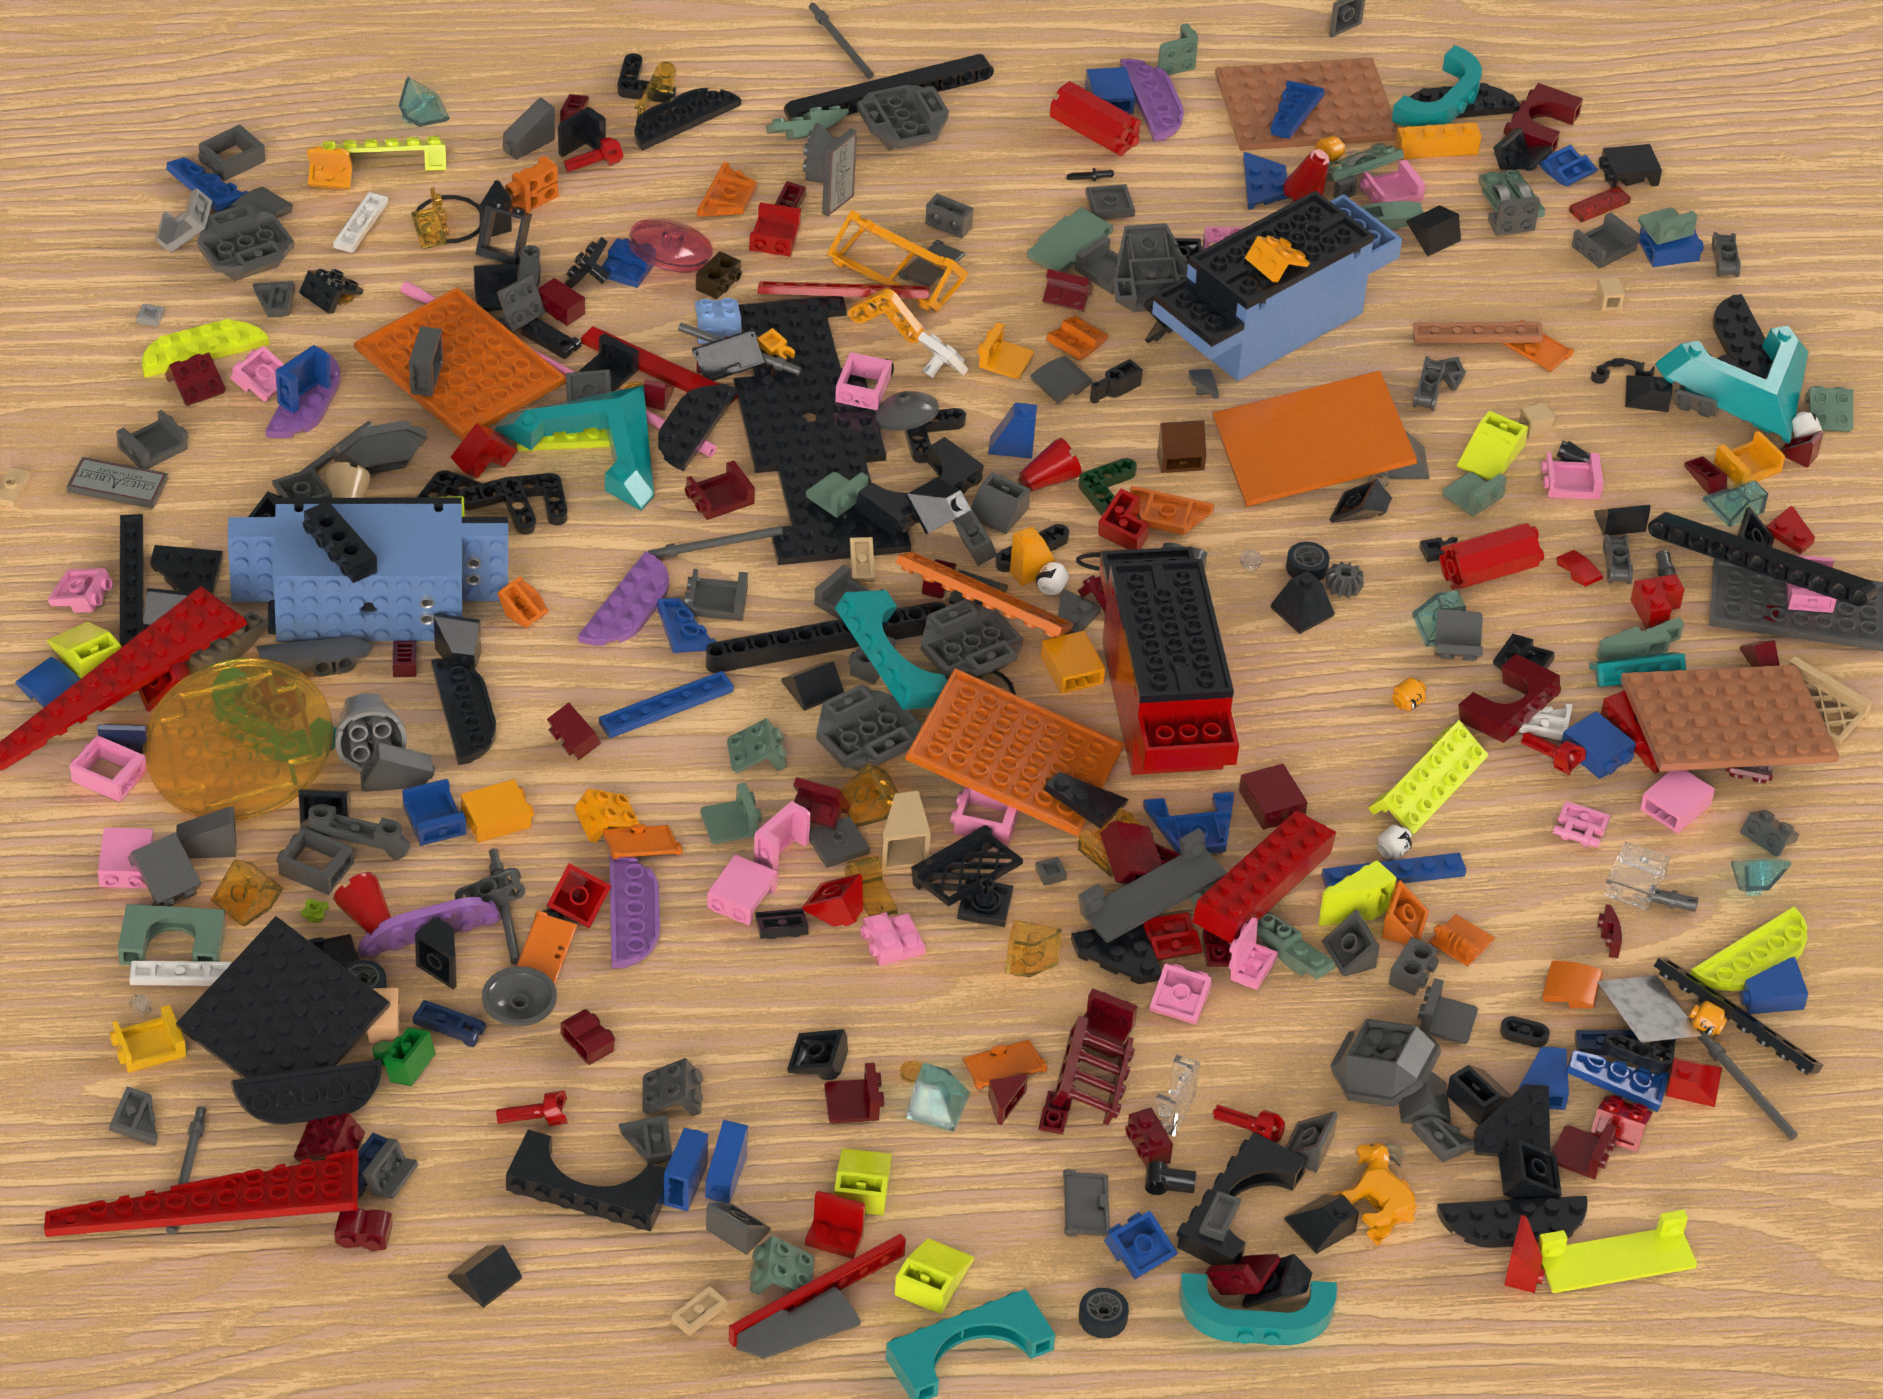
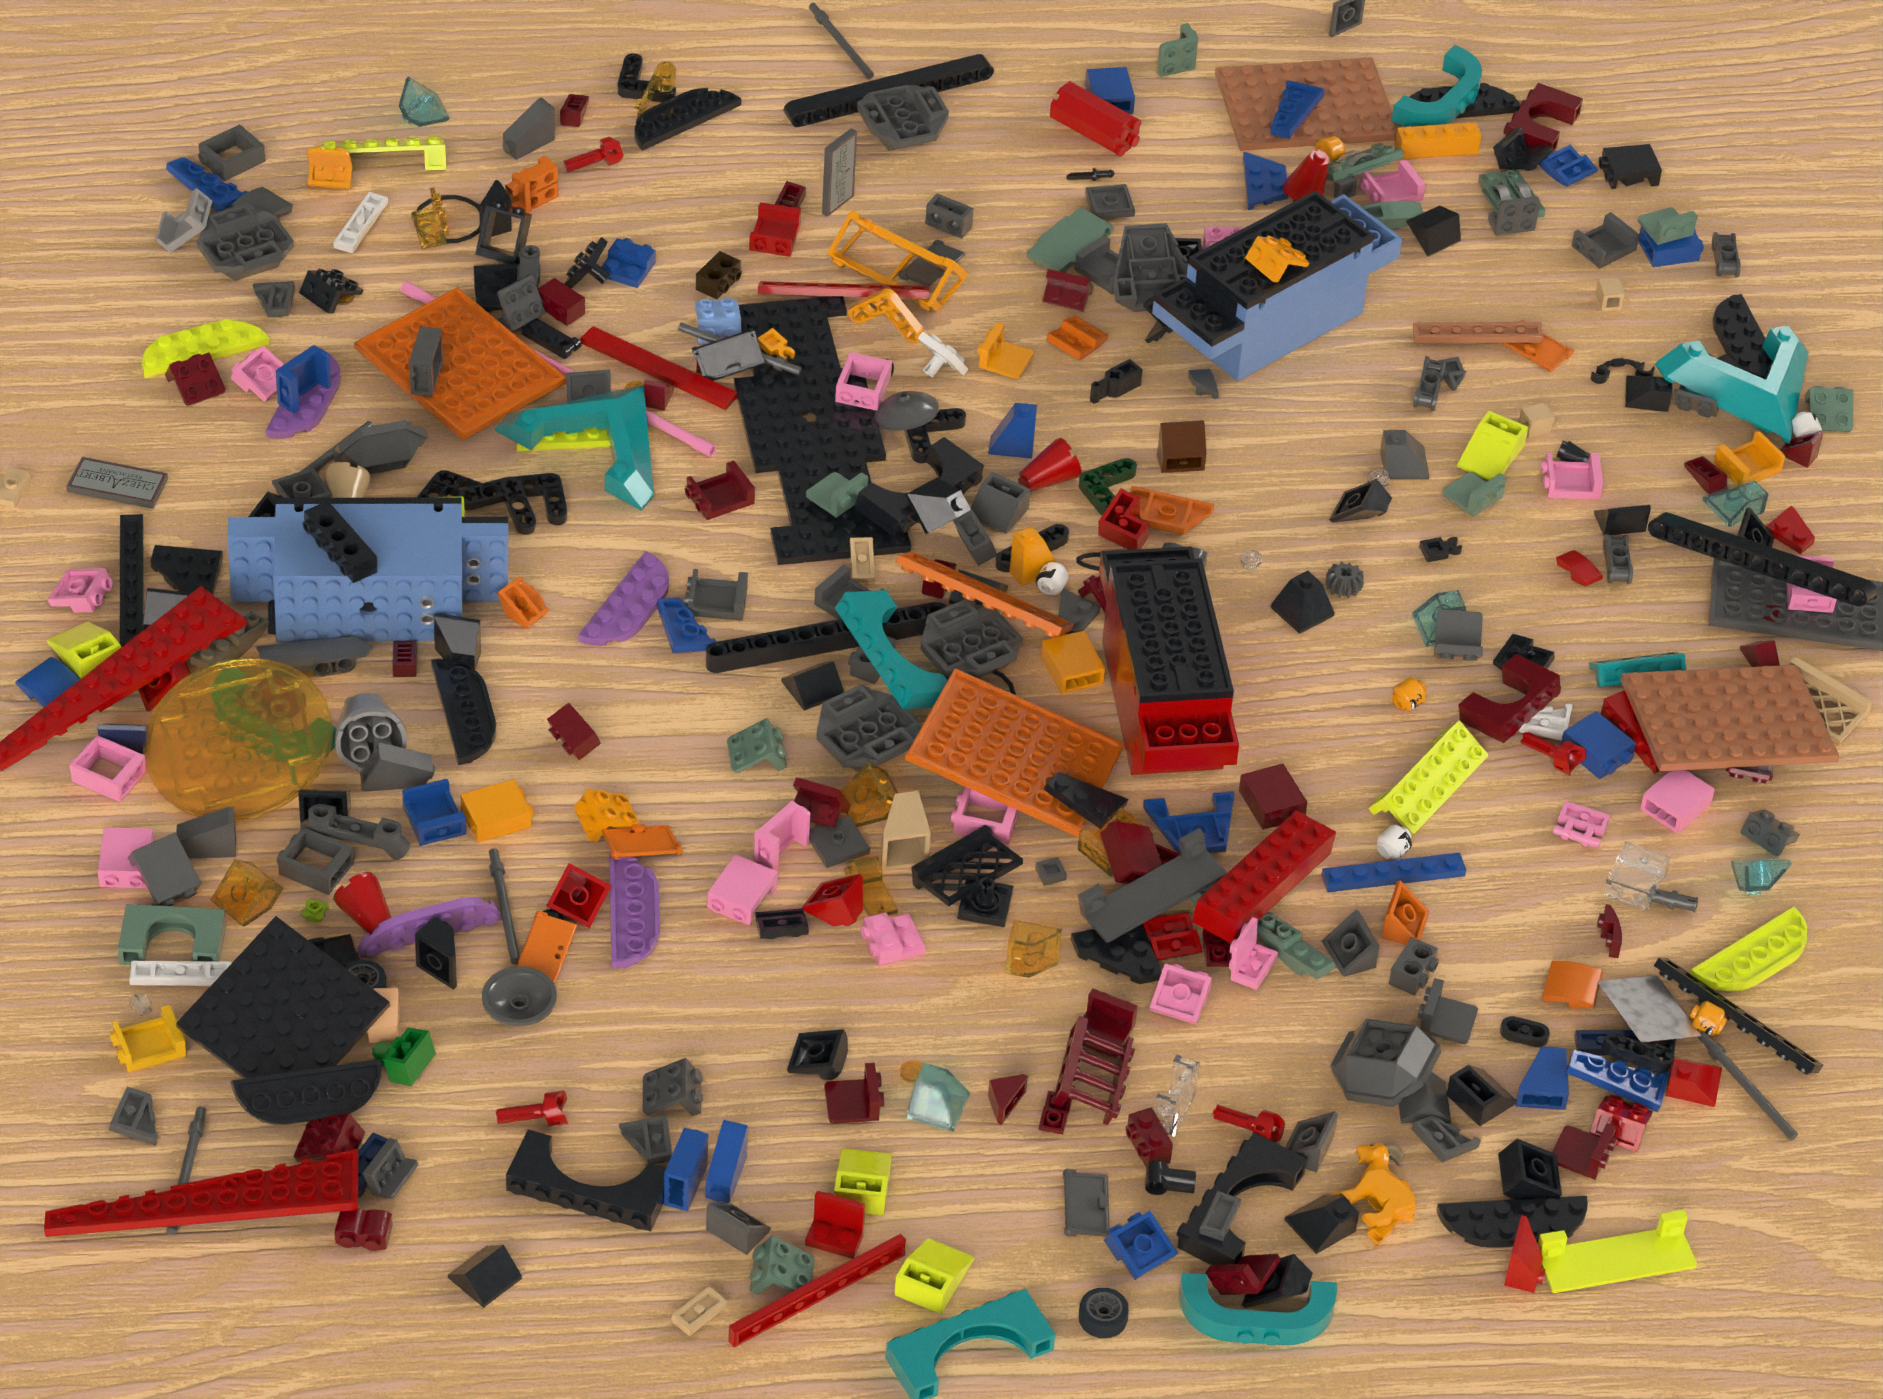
(150, 315): light grey tile -> none
(154, 442): dark grey panel -> none
(449, 1022): dark blue plate -> none
(482, 447): red brick -> none
(495, 888): dark grey piece -> none
(581, 129): black bracket -> none
(587, 1036): dark red brick -> none
(617, 357): black bracket -> none
(666, 704): blue plate -> none
(670, 245): clear pink dish -> none
(672, 550): dark grey bar -> none
(693, 422): black plate -> none
(728, 193): orange wing -> none
(732, 819): sand green bracket -> none
(800, 126): sand green slope -> none
(809, 1322): dark grey panel -> none
(815, 151): dark grey slope -> none
(1007, 1062): orange door -> none
(1060, 379): dark grey slope -> none
(1155, 98): medium lavender plate -> none
(1307, 557): wheel -> none
(1314, 438): orange tile -> none
(1364, 891): neon yellow slope -> none
(1461, 939): orange hinge -> none
(1491, 555): red brick -> none
(1520, 1117): black plate -> none
(1599, 204): clear red tile -> none
(1638, 643): sand green slope -> none
(1656, 599): red brick -> none
(1664, 562): dark grey pin -> none
(1775, 989): blue slope -> none

